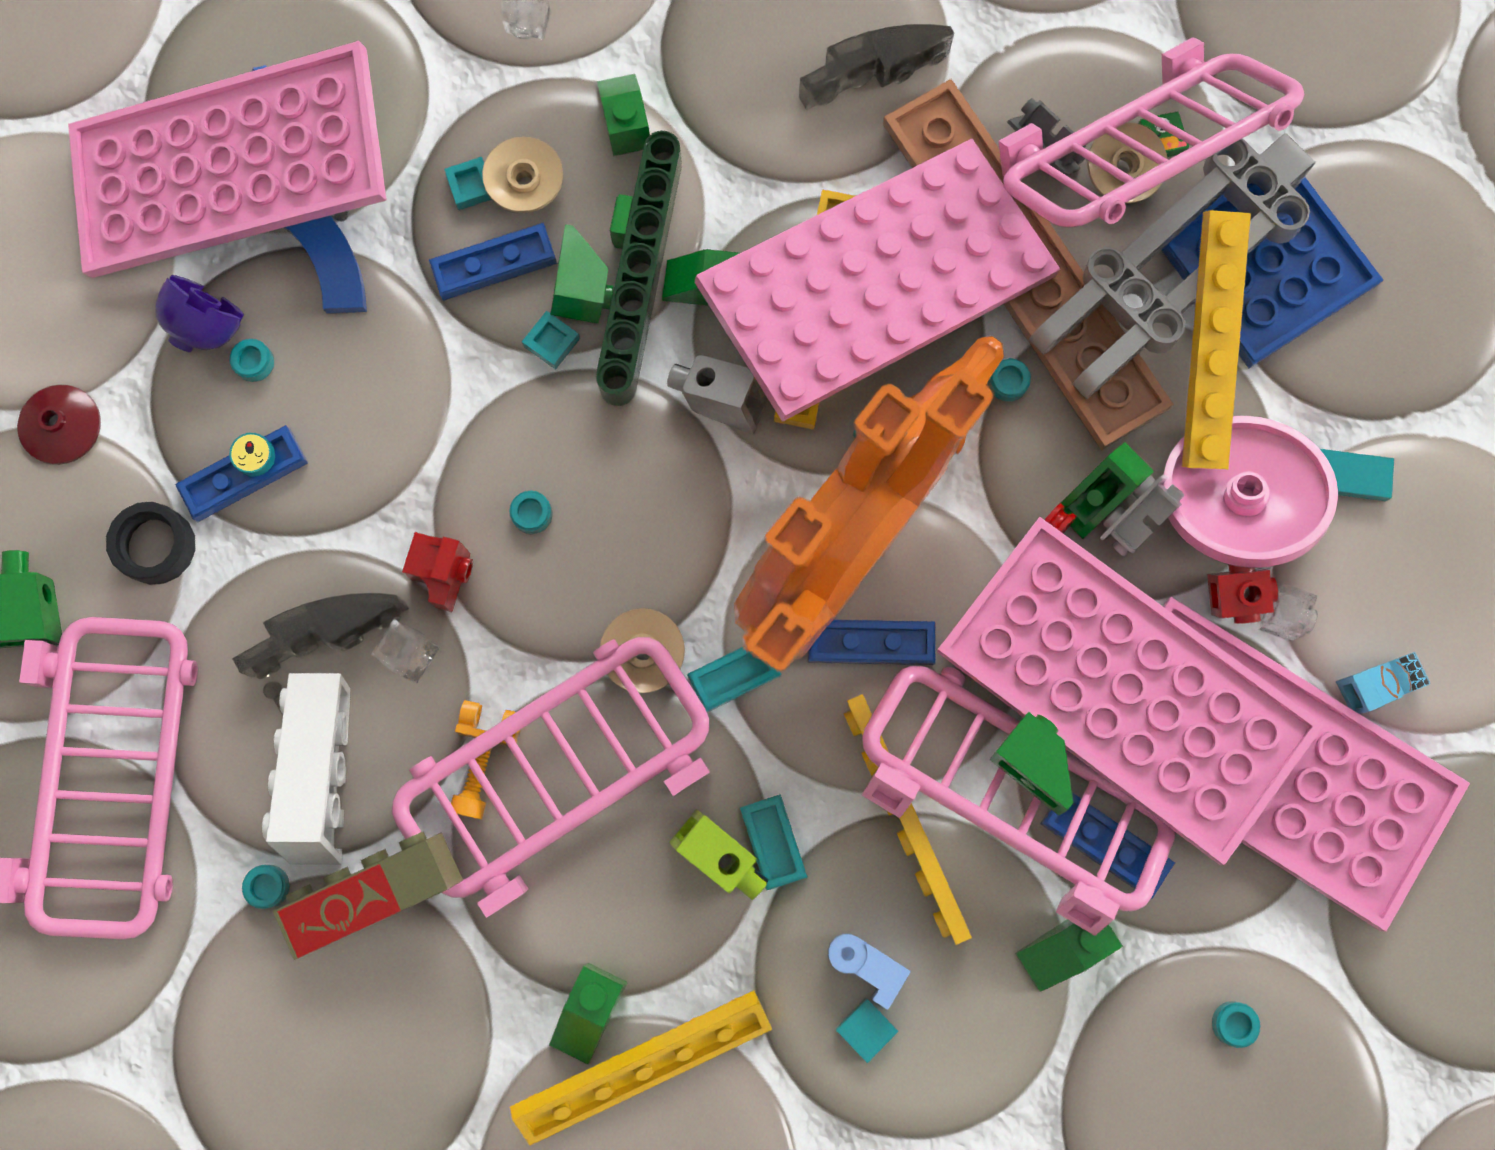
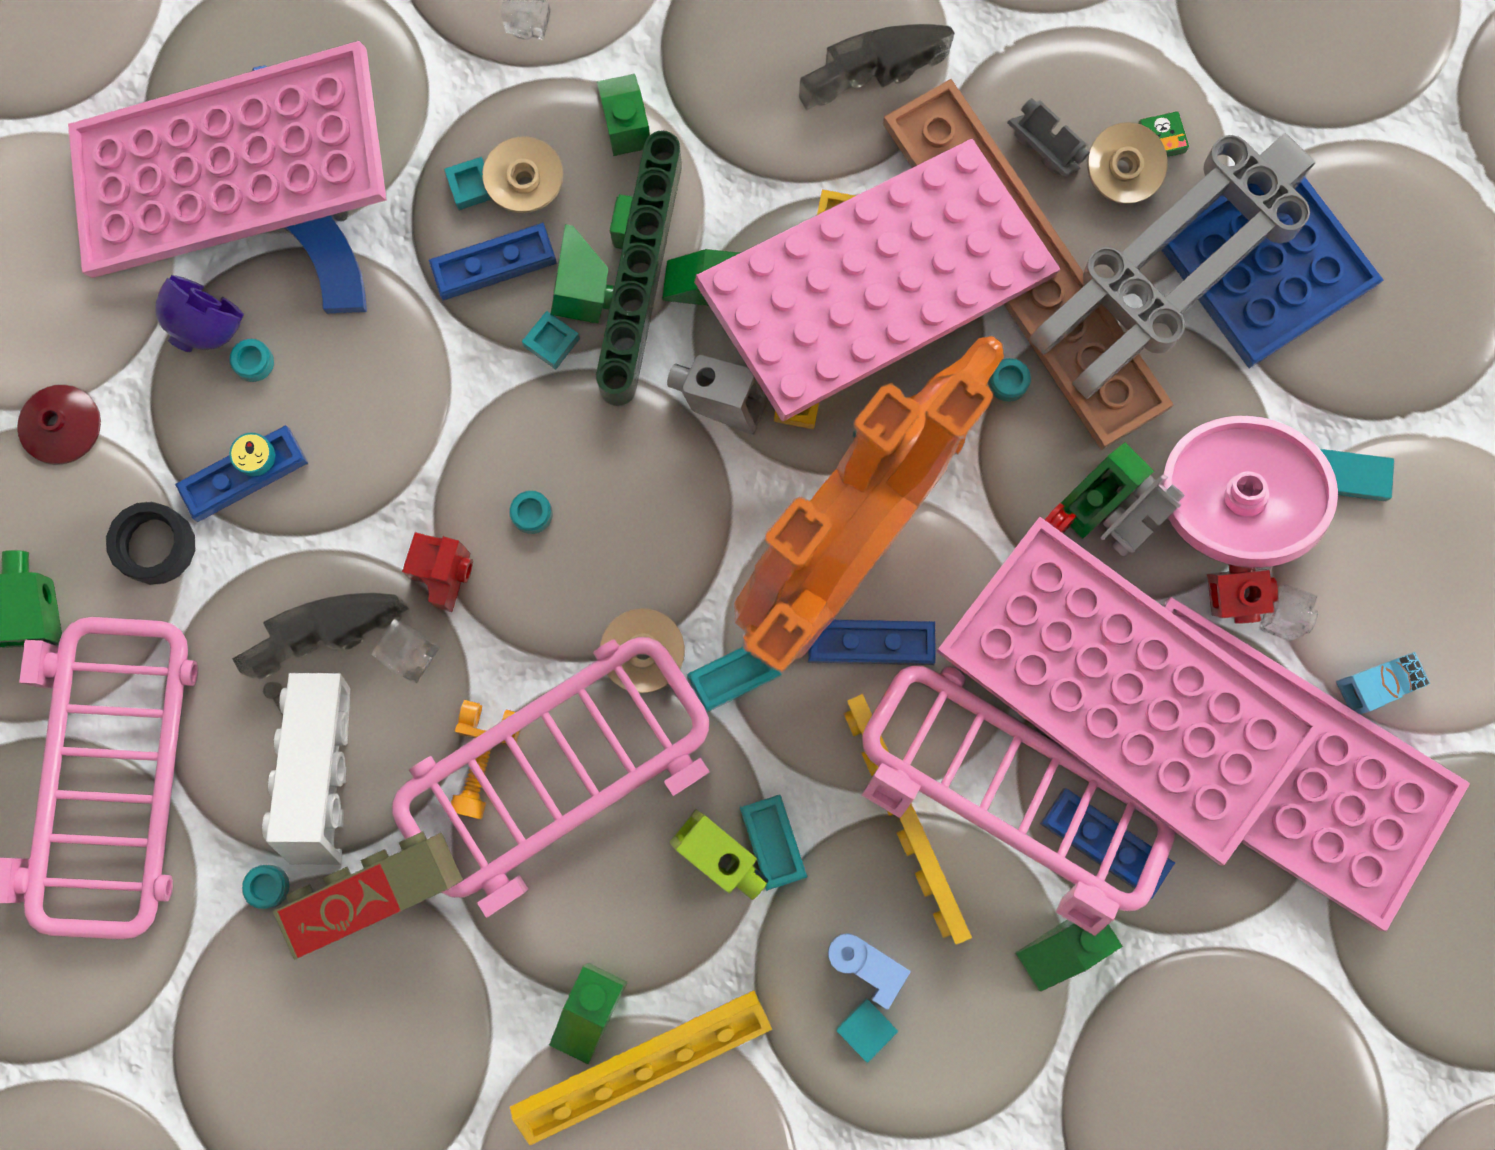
(1037, 761): green slope -> none
(1181, 70): bright pink bar -> none
(1216, 339): yellow plate -> none
(1236, 1024): teal tile -> none

